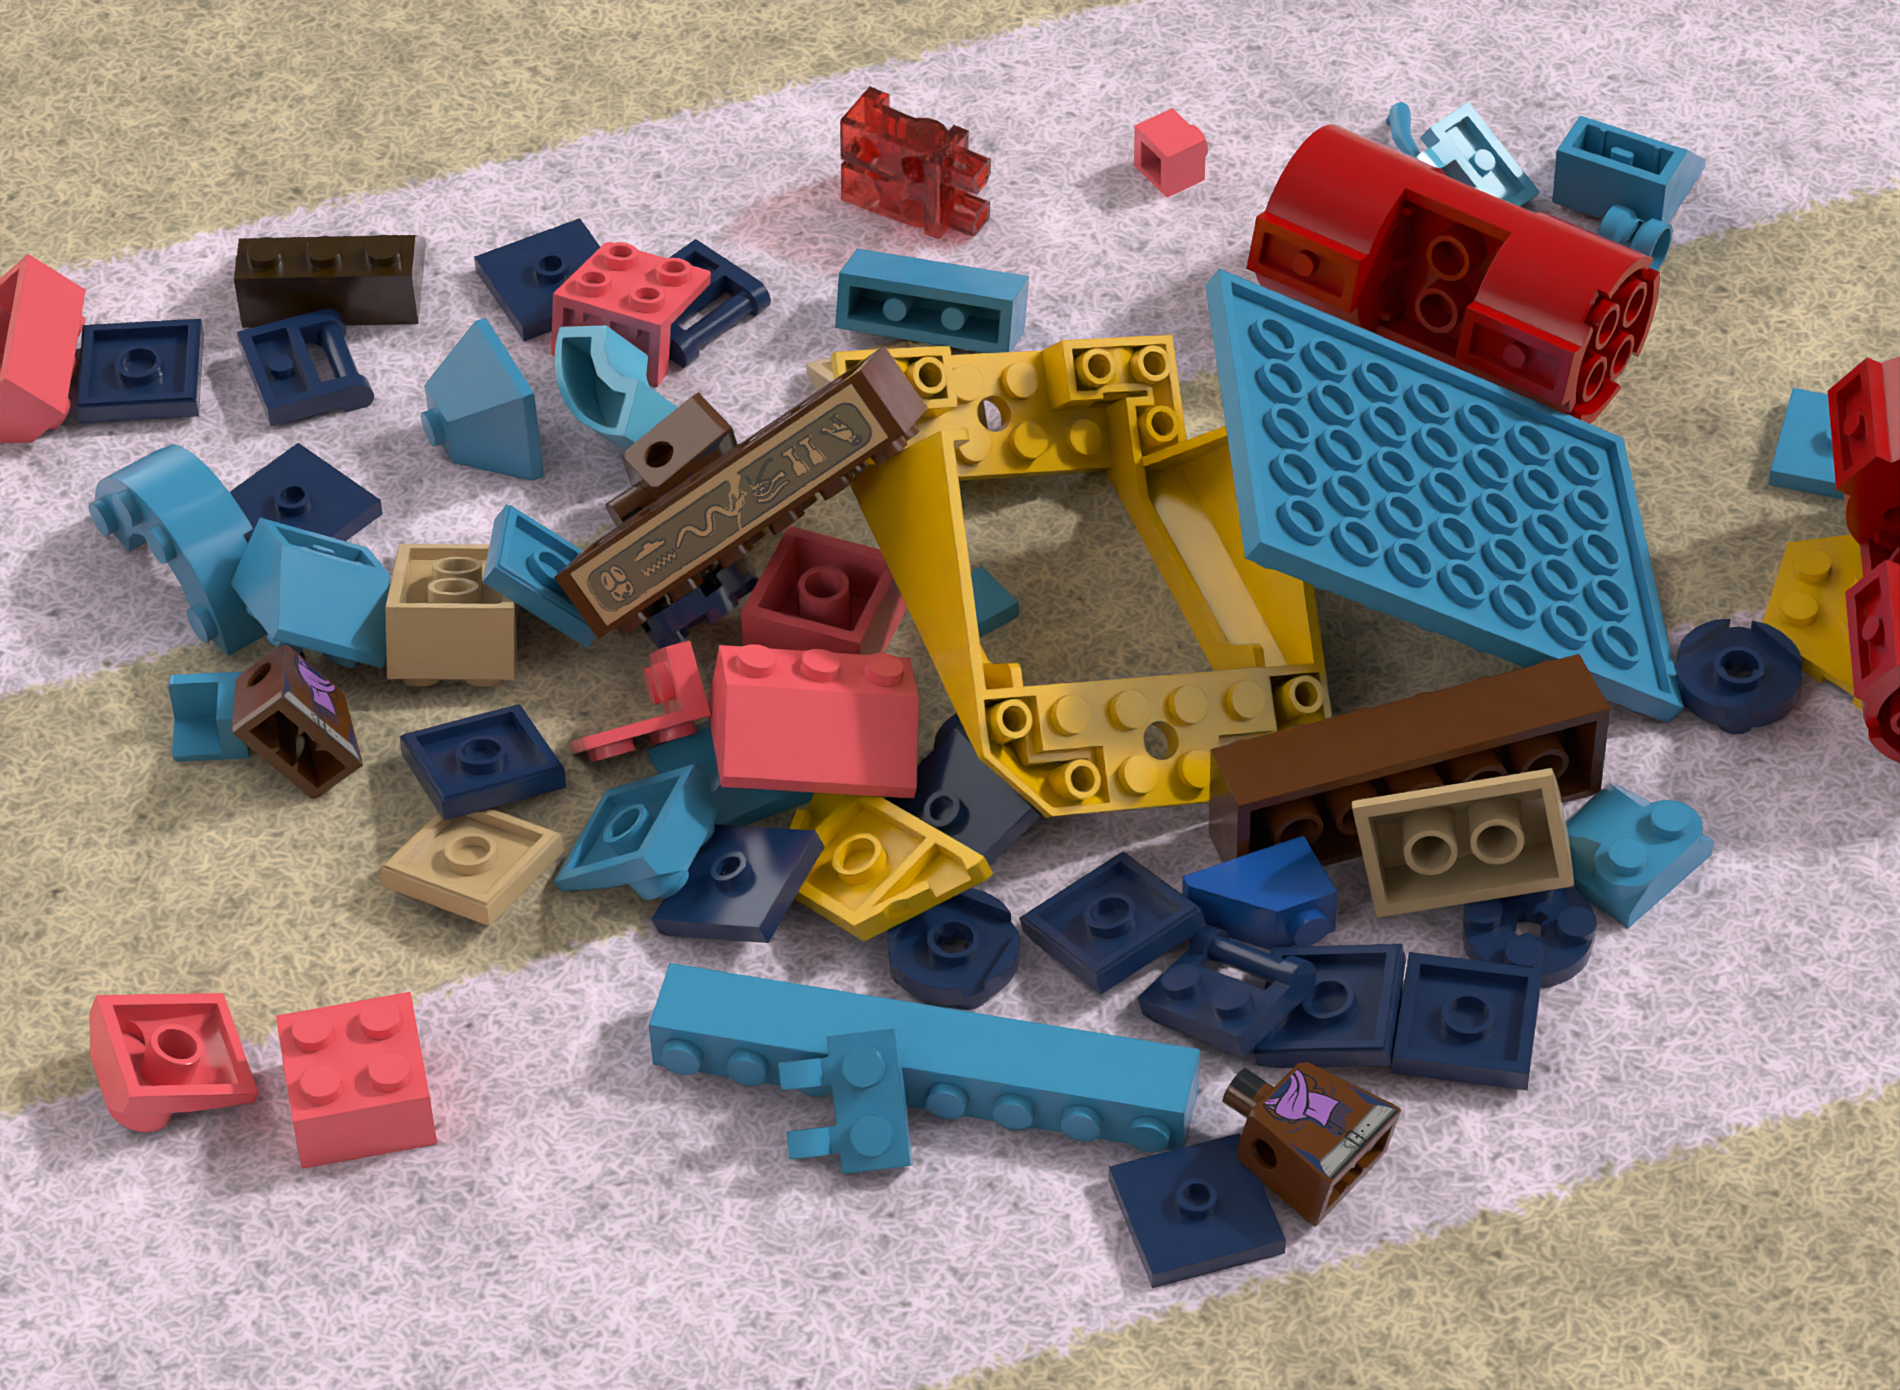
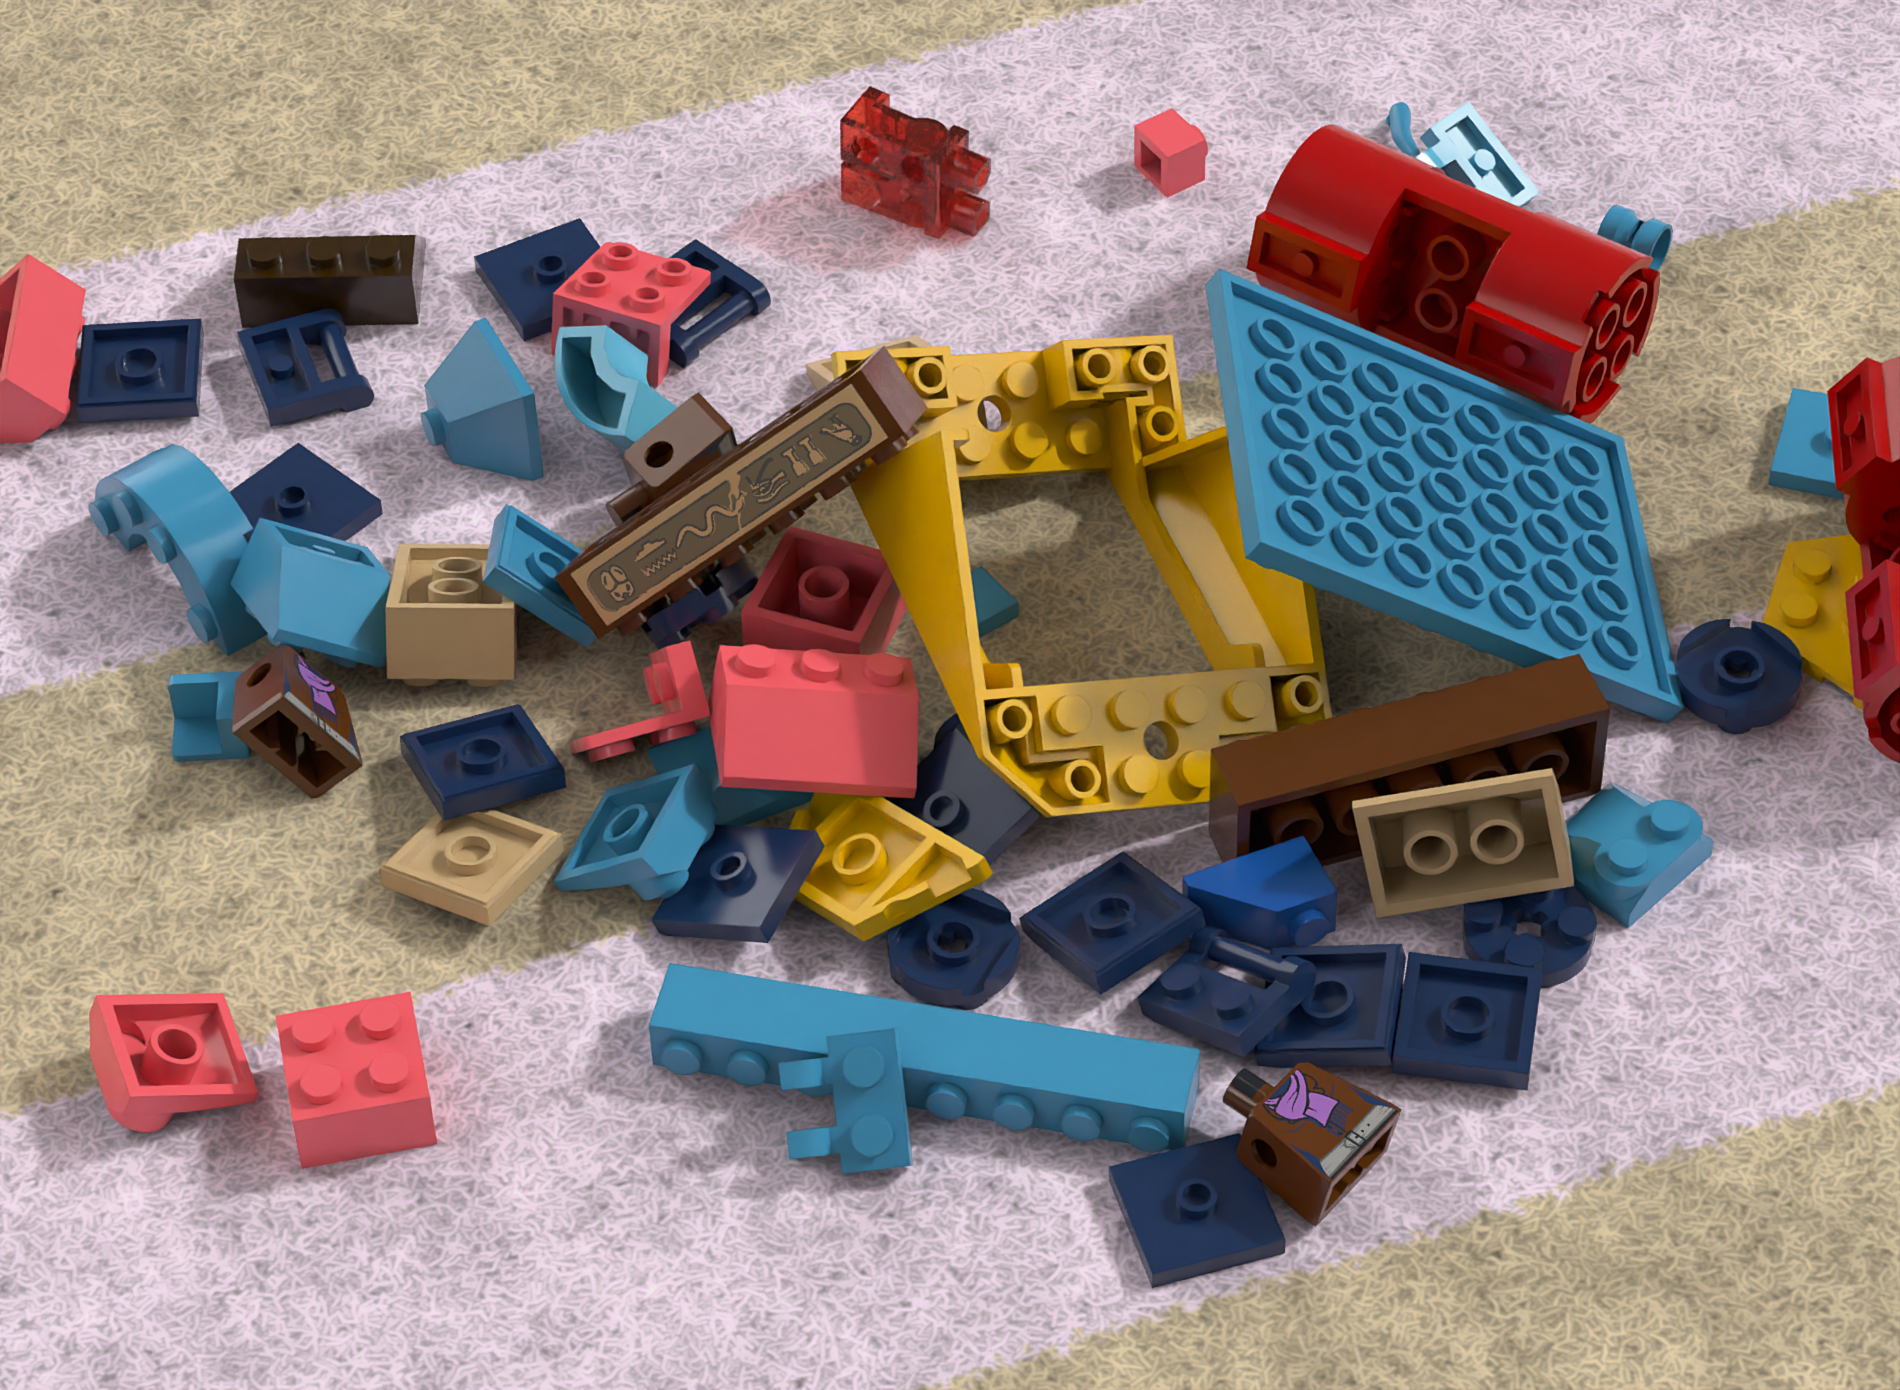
(931, 302): dark azure brick -> none
(1614, 166): dark azure slope -> none

